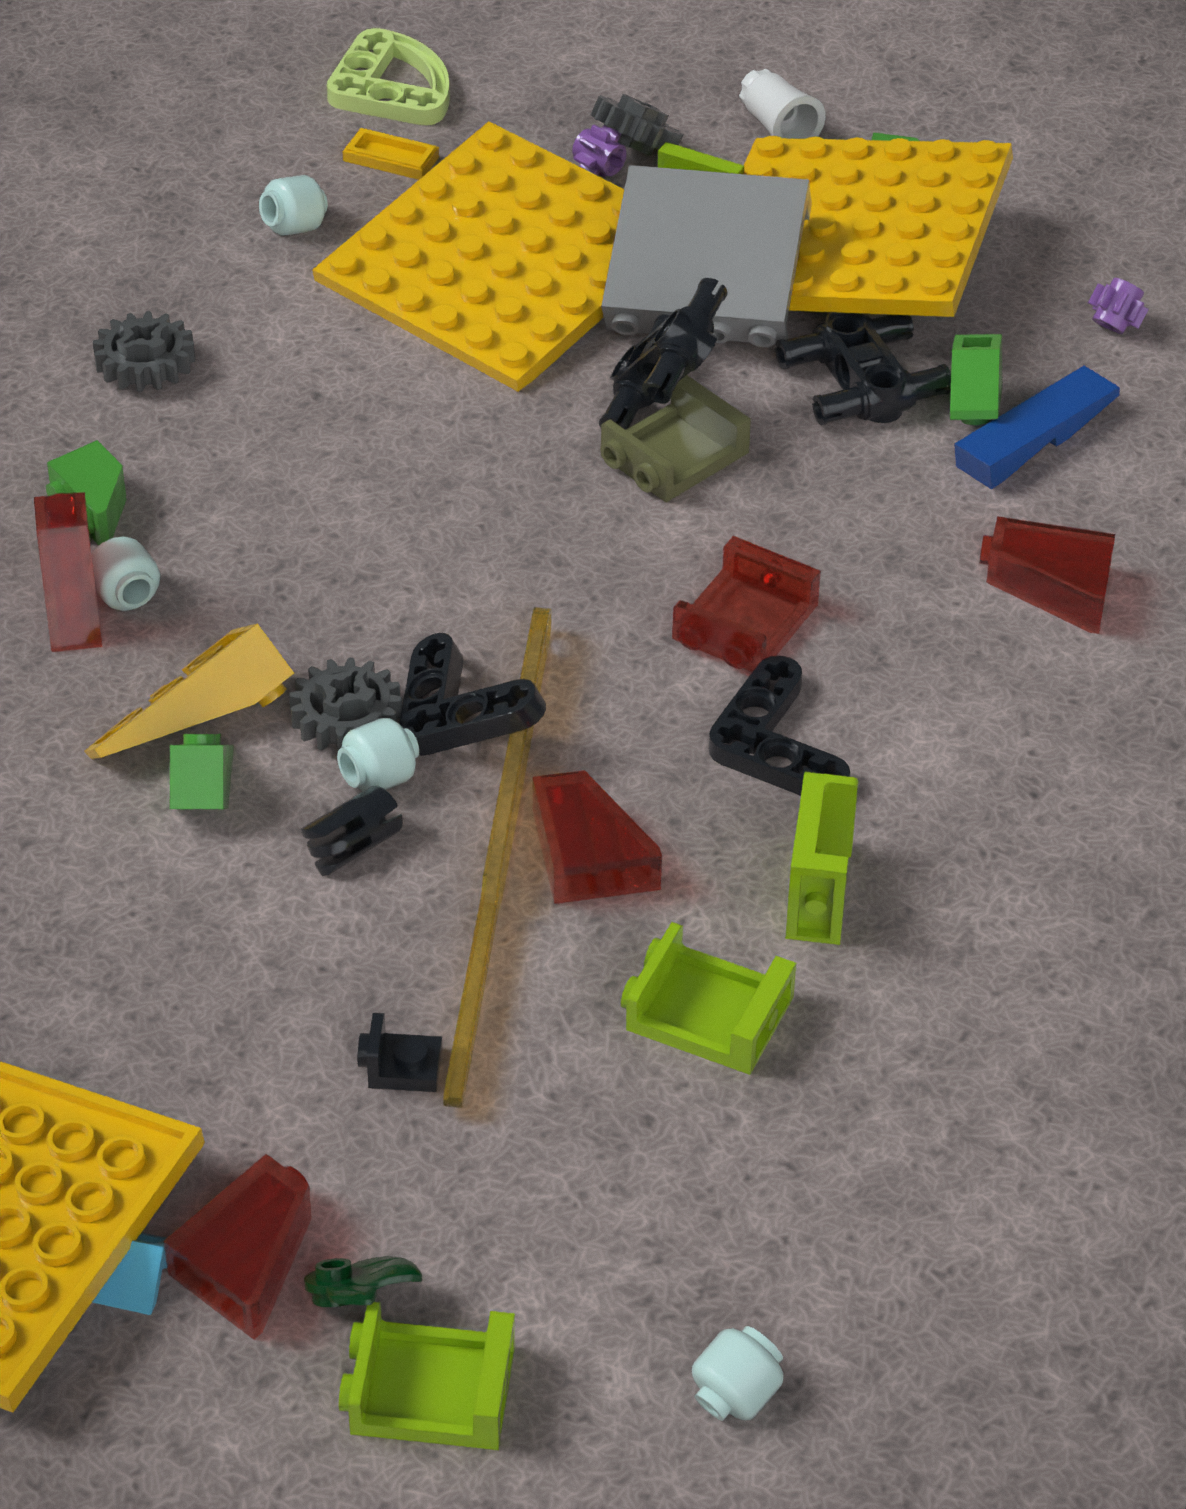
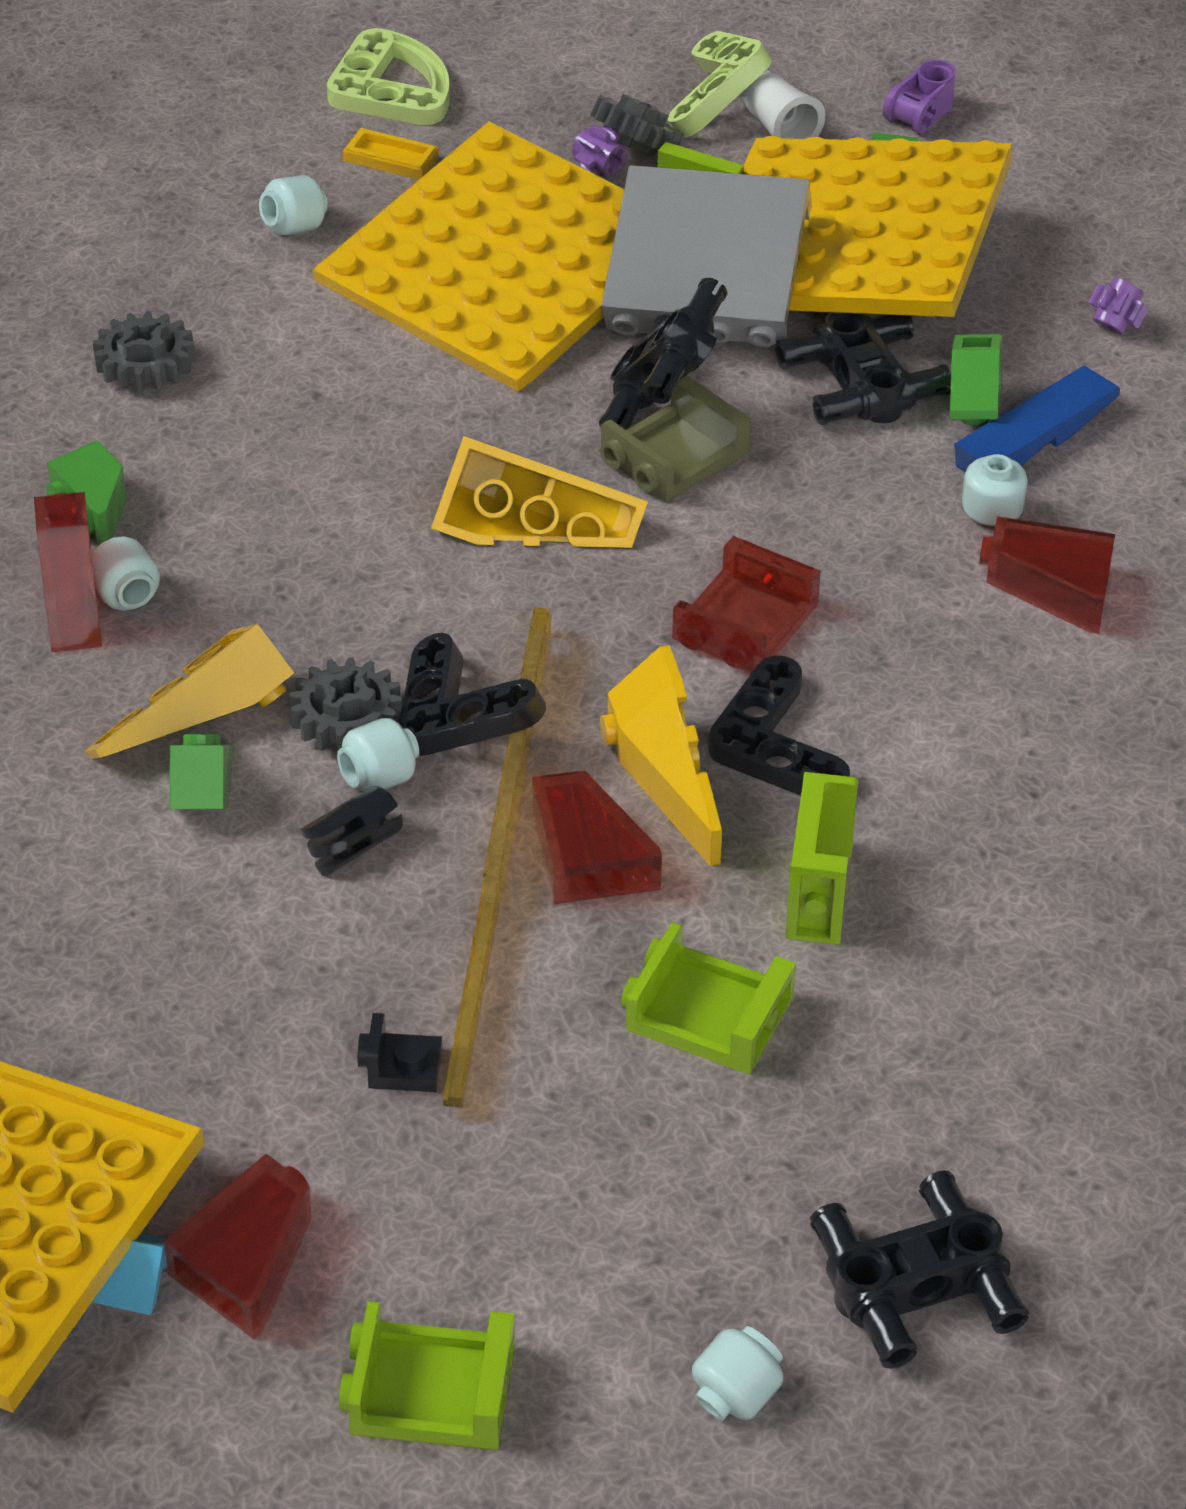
(342, 1283): dark green plate -> none
(519, 499): none -> yellow wedge
(662, 751): none -> yellow wedge
(733, 67): none -> yellowish green beam
(918, 1268): none -> black piece
(922, 96): none -> medium lavender piece
(993, 489): none -> light aqua head

